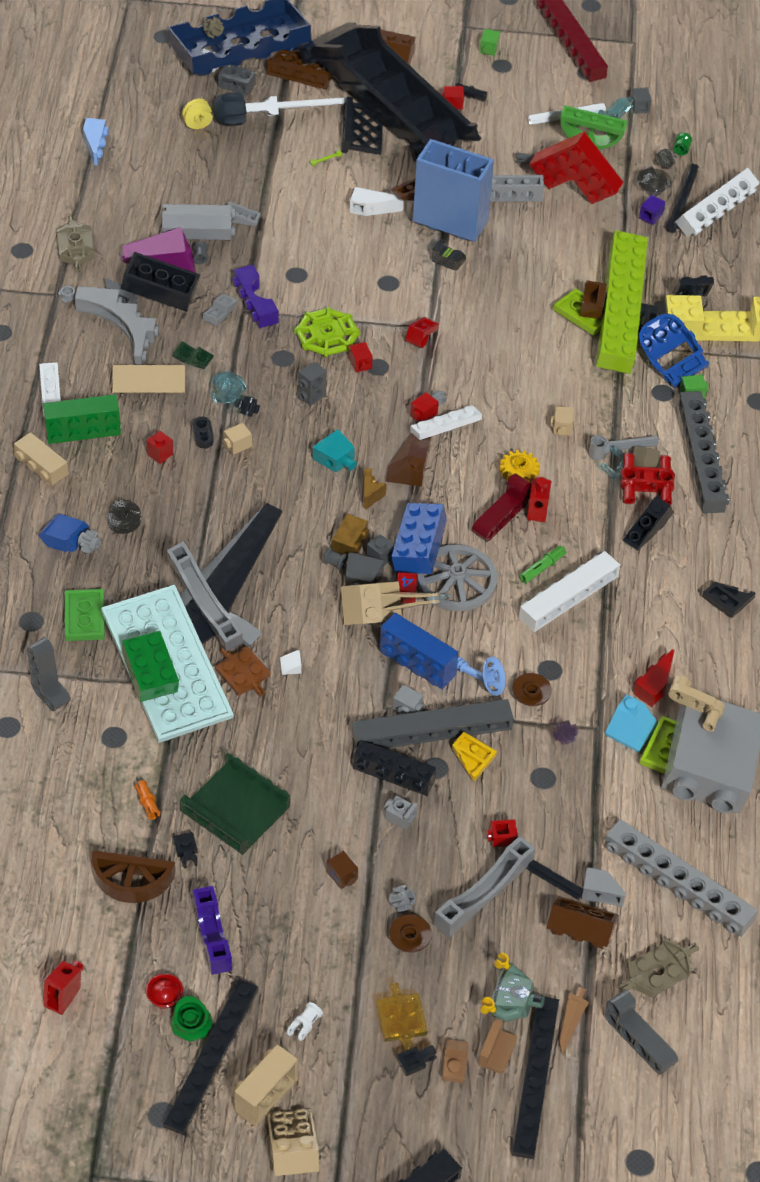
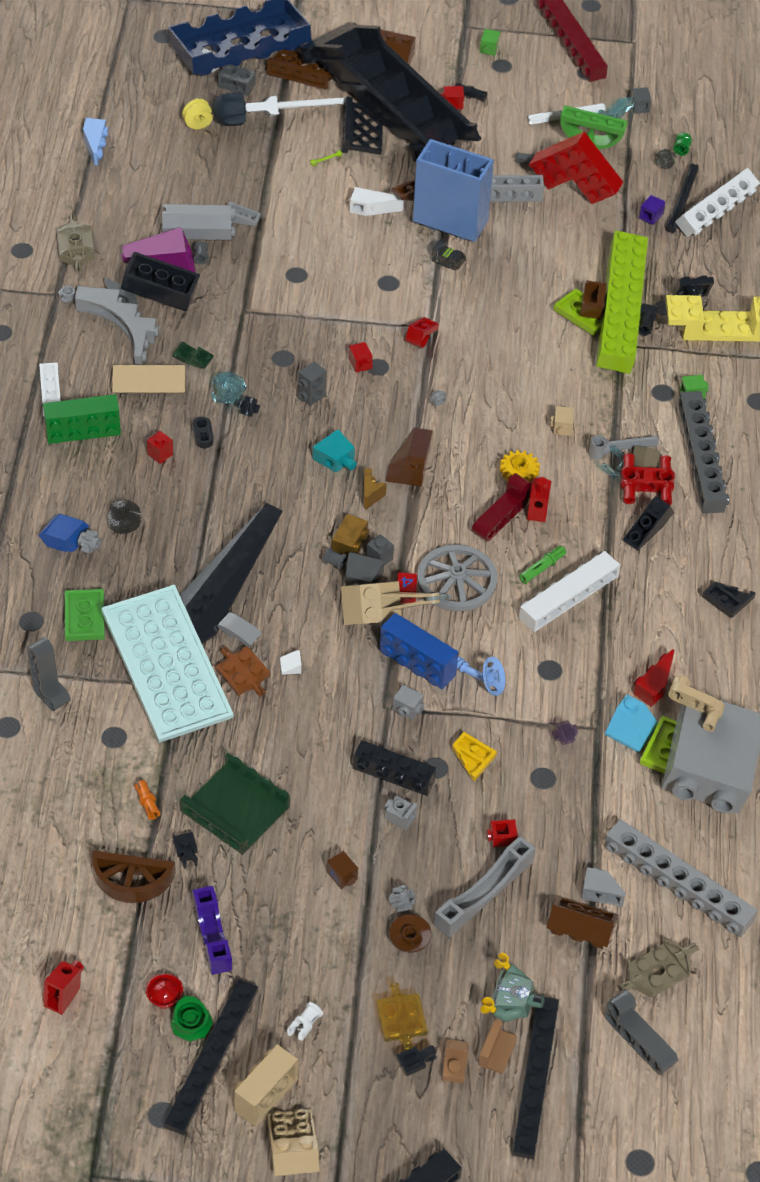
(41, 459): tan brick -> none
(150, 666): green brick -> none
(195, 583): light grey arch -> none
(213, 27): dark tan gear -> none
(220, 310): light grey slope -> none
(237, 438): tan brick -> none
(262, 310): dark purple arch -> none
(323, 320): lime plate -> none
(419, 538): blue brick -> none
(424, 407): red brick -> none
(434, 724): dark grey brick -> none
(446, 422): white plate -> none
(532, 683): reddish brown dish -> none
(555, 879): black axle -> none
(574, 1010): medium nougat bar -> none
(653, 181): clear smoke piece -> none
(664, 335): blue slope -> none

